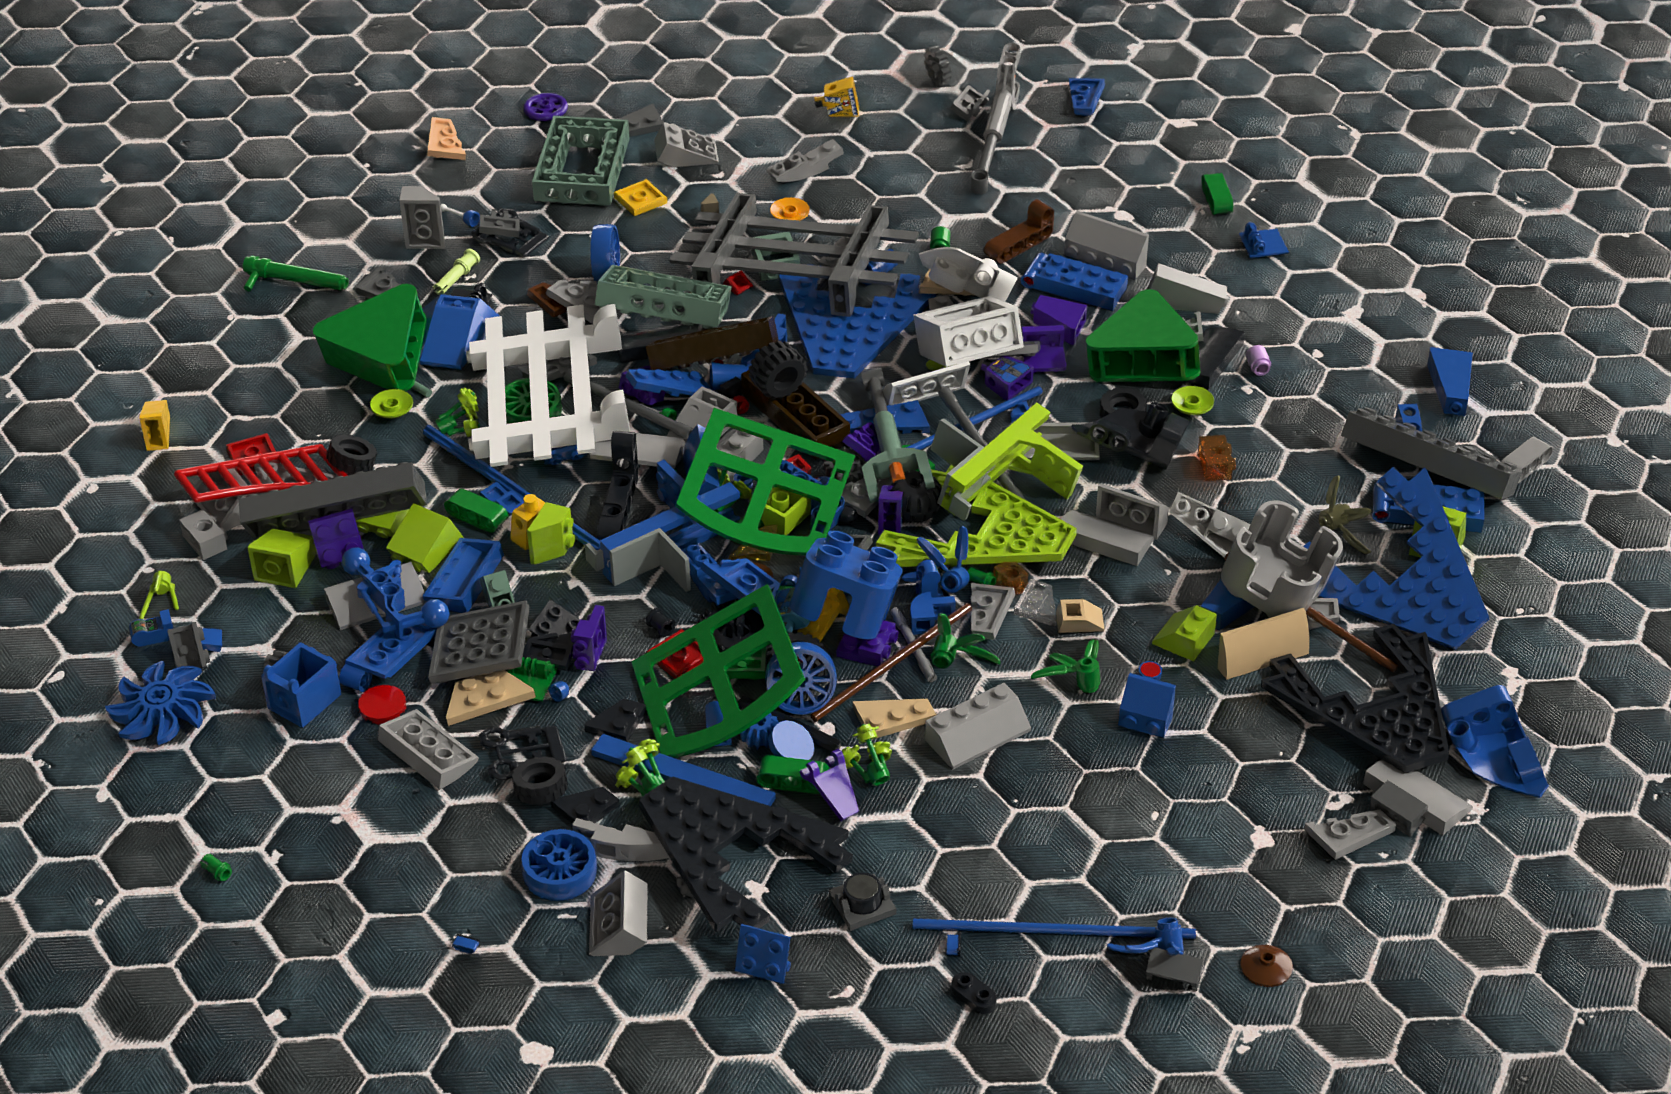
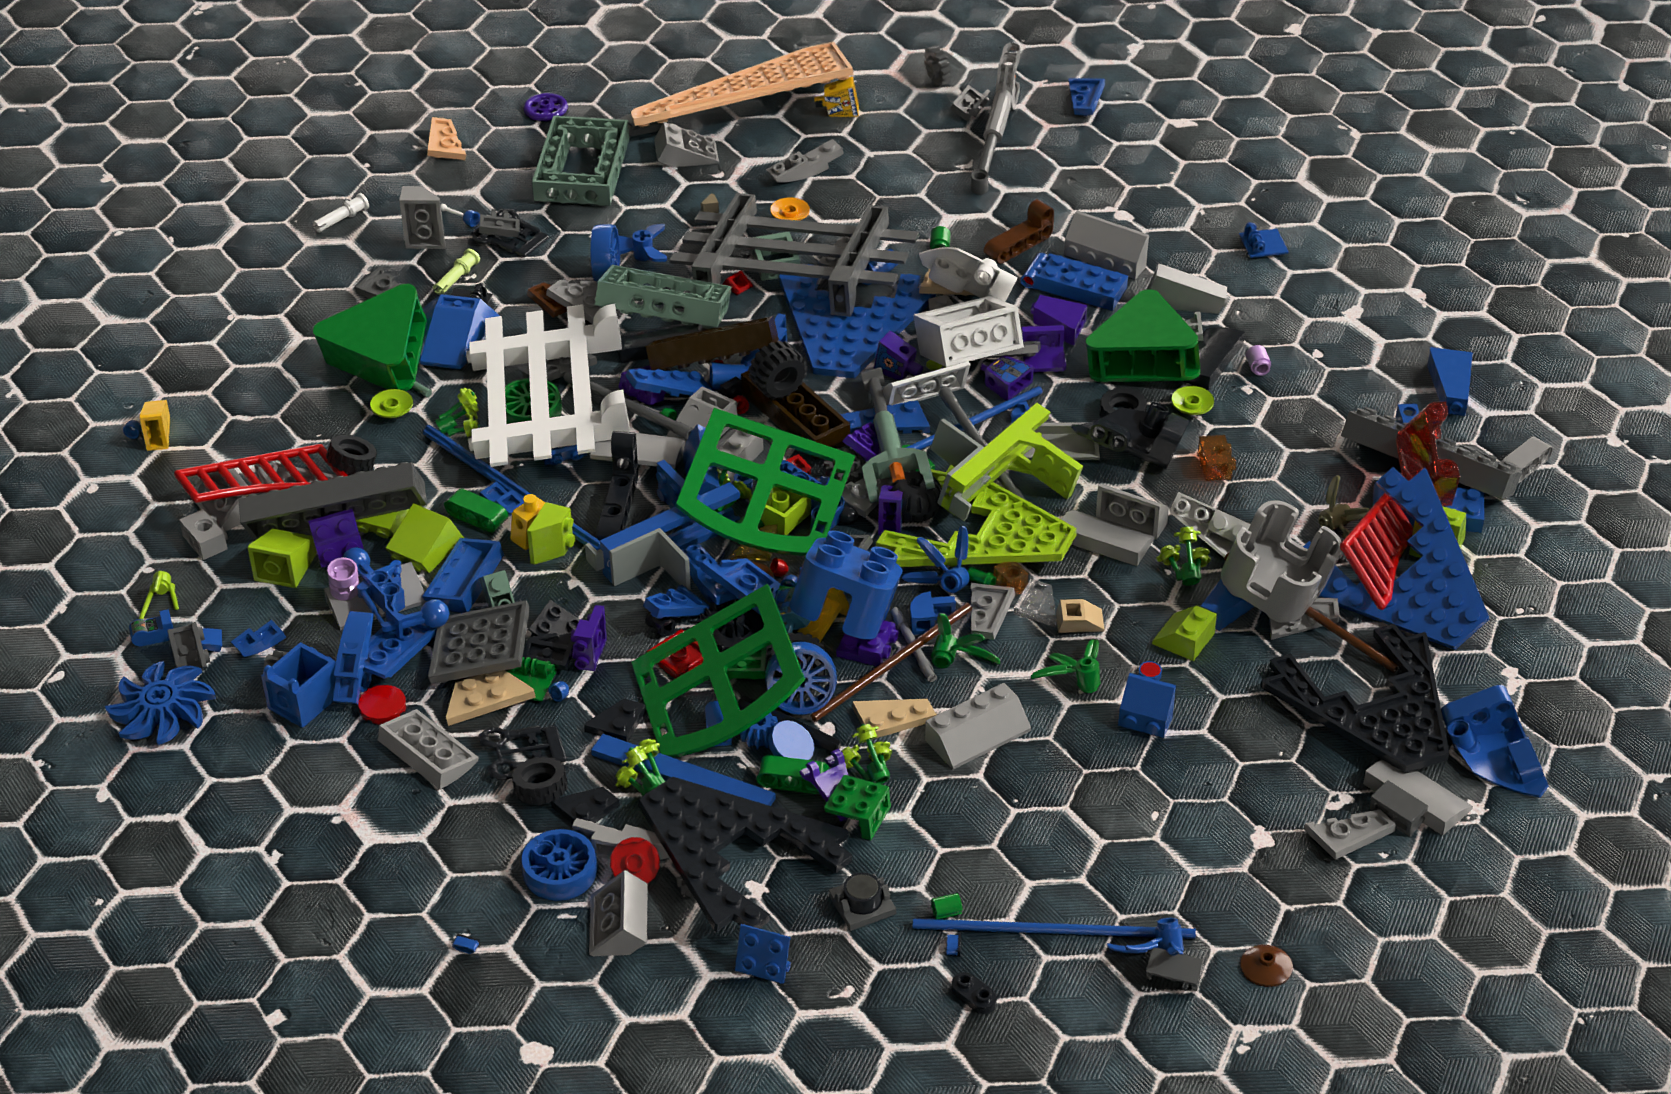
(135, 429): none -> blue hinge
(220, 870): green pin -> none
(250, 447): red tile -> none
(255, 642): none -> blue slope
(267, 268): green cylinder -> none
(343, 578): none -> lavender wheel
(348, 209): none -> white pin
(351, 657): none -> blue slope
(635, 857): none -> red tile
(640, 197): yellow tile -> none
(642, 244): none -> blue piece
(675, 604): none -> blue wing
(779, 567): none -> red hinge
(784, 73): none -> light nougat wing
(862, 802): none -> green bracket
(896, 357): none -> dark purple torso
(928, 579): blue leg -> none
(946, 906): none -> green piece
(1197, 557): none -> plant
(1217, 193): green beam -> none
(1255, 644): tan slope -> none
(1378, 546): none -> red bar
(1418, 451): none -> clear red windscreen

